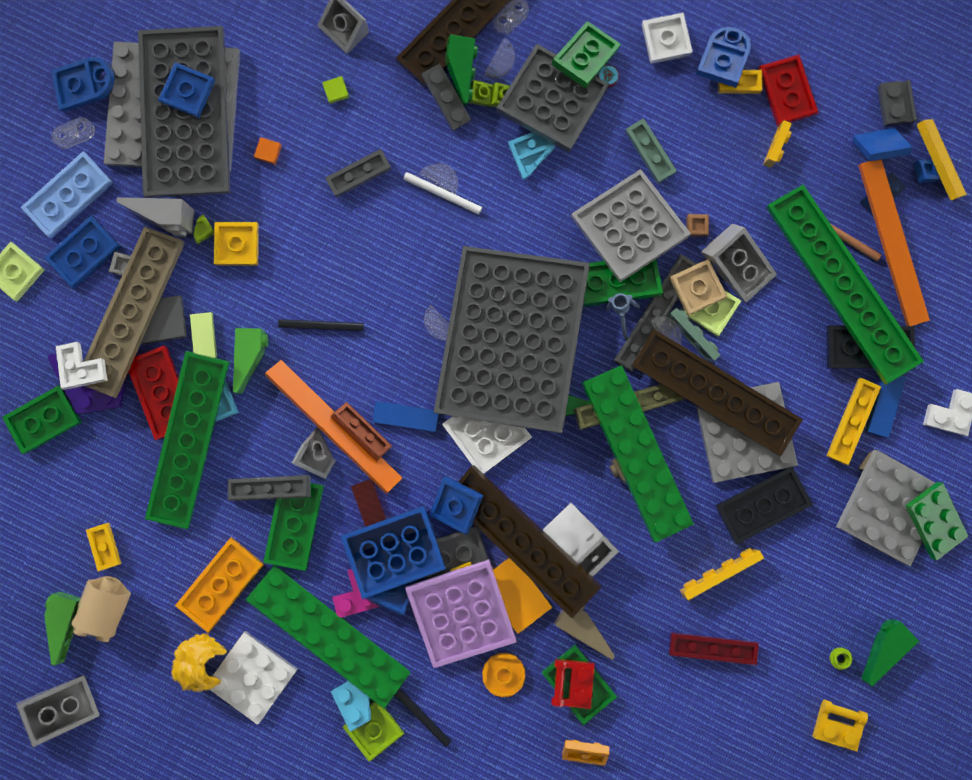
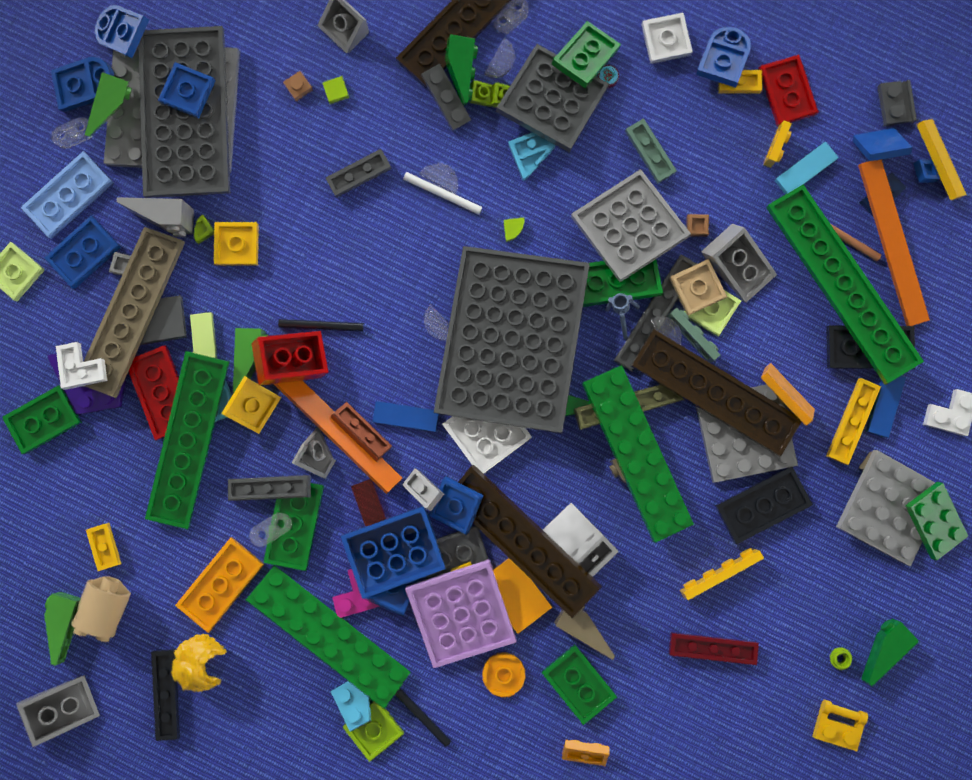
(108, 99): none -> bright green slope
(120, 29): none -> blue tile
(165, 696): none -> black plate
(251, 405): none -> yellow plate
(252, 677): white plate -> none
(267, 151): orange tile -> none
(271, 529): none -> clear plate
(289, 357): none -> red brick
(298, 86): none -> medium nougat plate
(423, 489): none -> light grey plate
(513, 228): none -> lime tile
(580, 683): red plate -> none
(788, 394): none -> light orange tile
(806, 168): none -> medium azure tile

